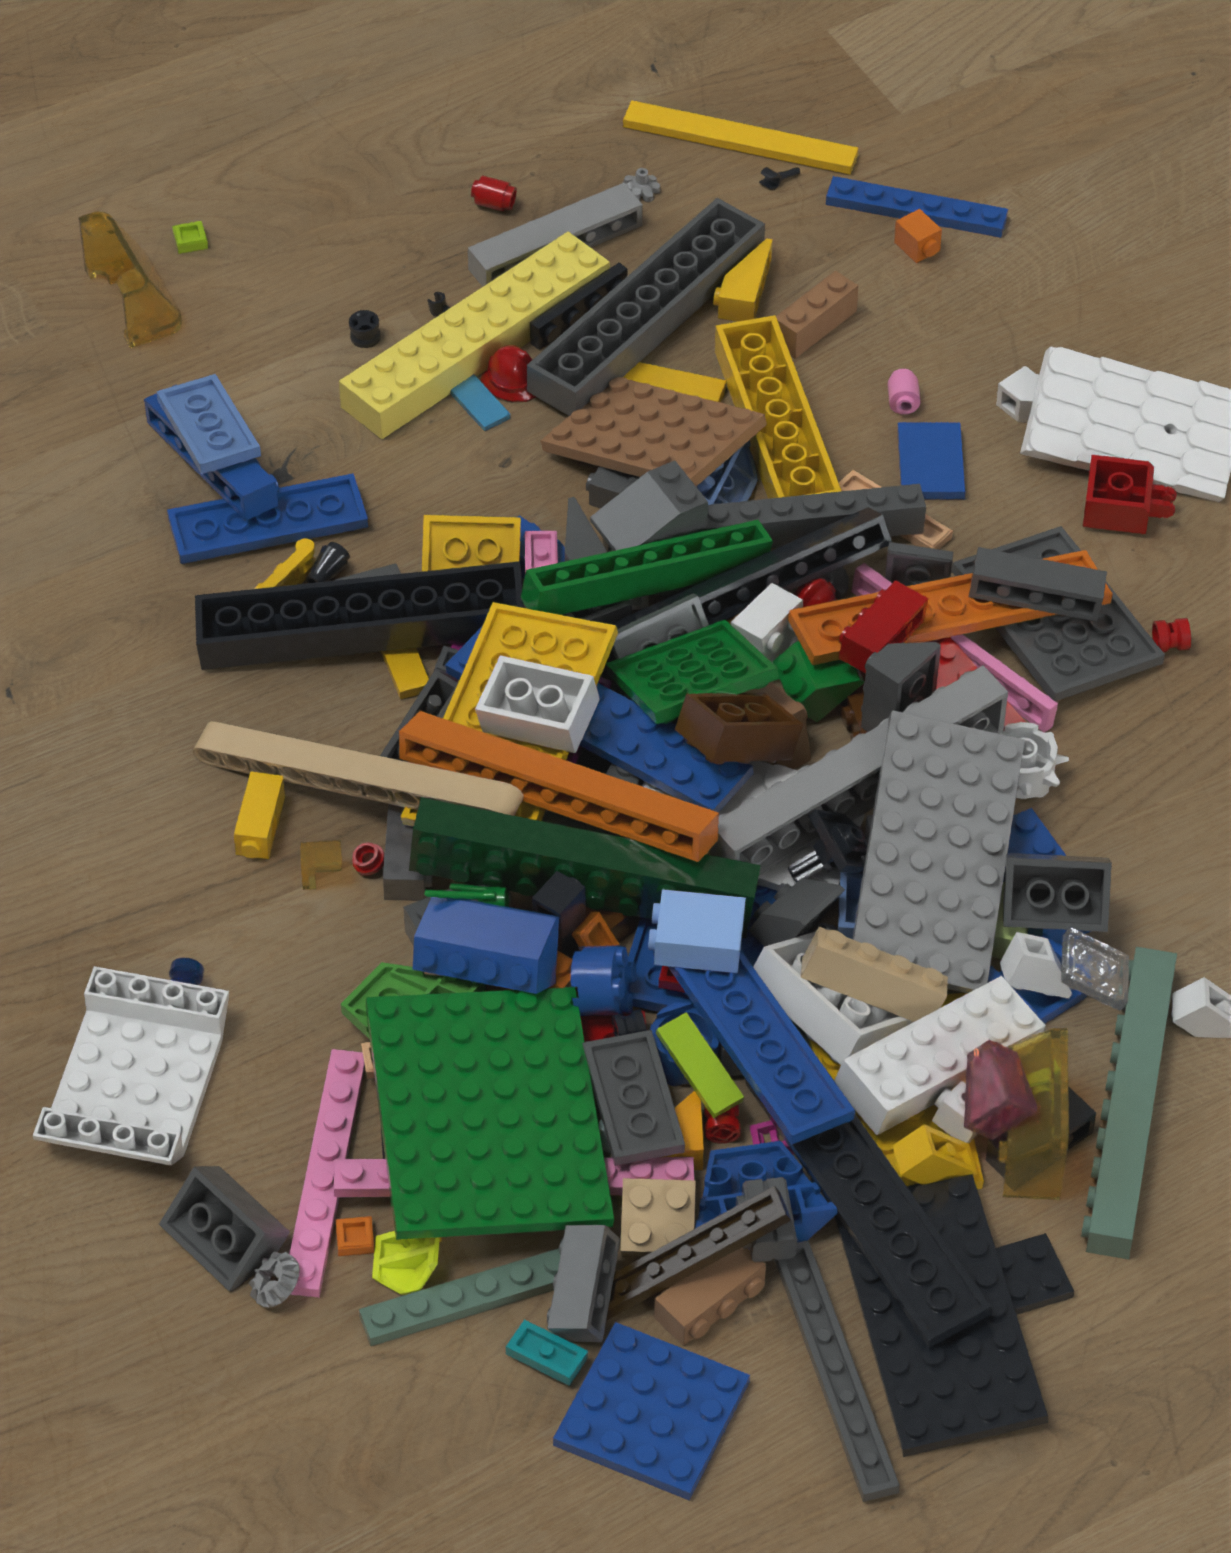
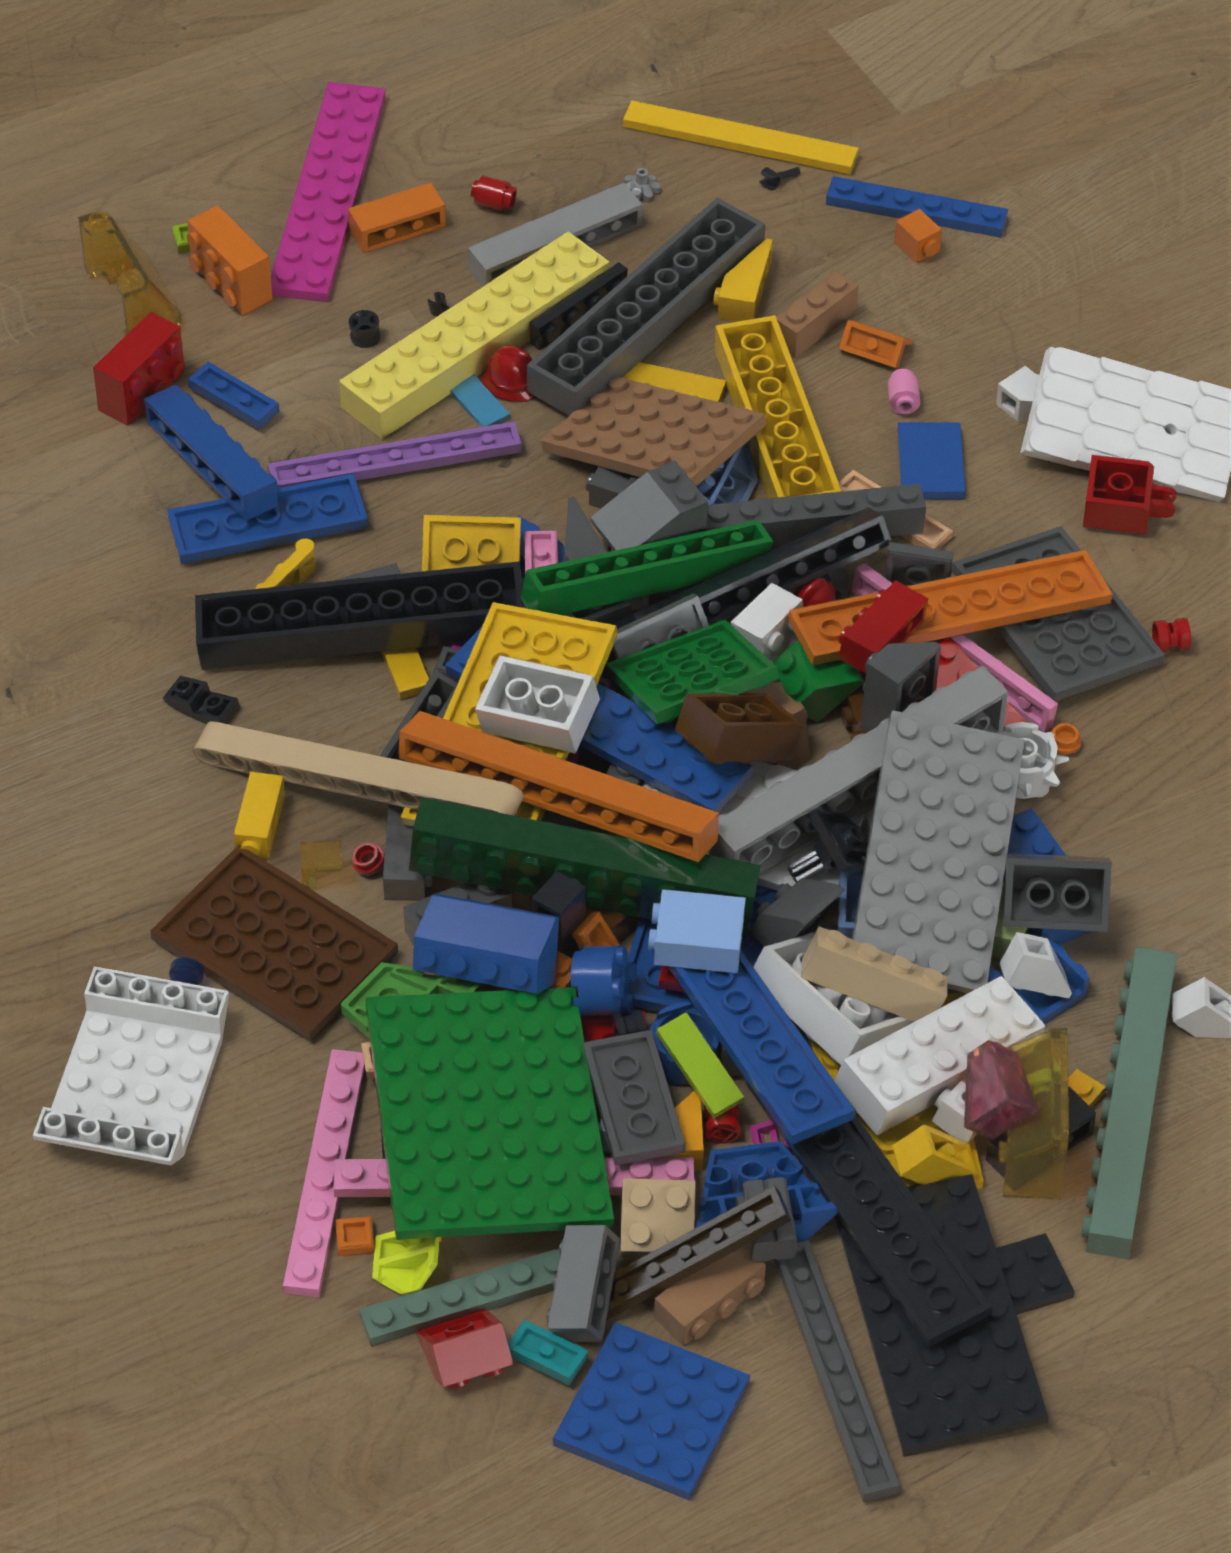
(139, 367): none -> red brick
(198, 702): none -> black slope
(208, 424): medium blue plate -> none
(222, 1226): dark grey slope -> none
(229, 260): none -> orange brick
(233, 395): none -> blue plate
(274, 941): none -> reddish brown plate
(274, 1292): light grey gear -> none
(326, 190): none -> dark pink plate
(329, 563): black cone -> none
(396, 217): none -> orange brick
(402, 455): none -> medium lavender plate
(465, 1348): none -> slope
(490, 895): green plant -> none
(873, 343): none -> orange panel
(1037, 584): dark grey brick -> none
(1067, 738): none -> orange plate
(1086, 1087): none -> yellow plate
(1095, 969): clear plate -> none

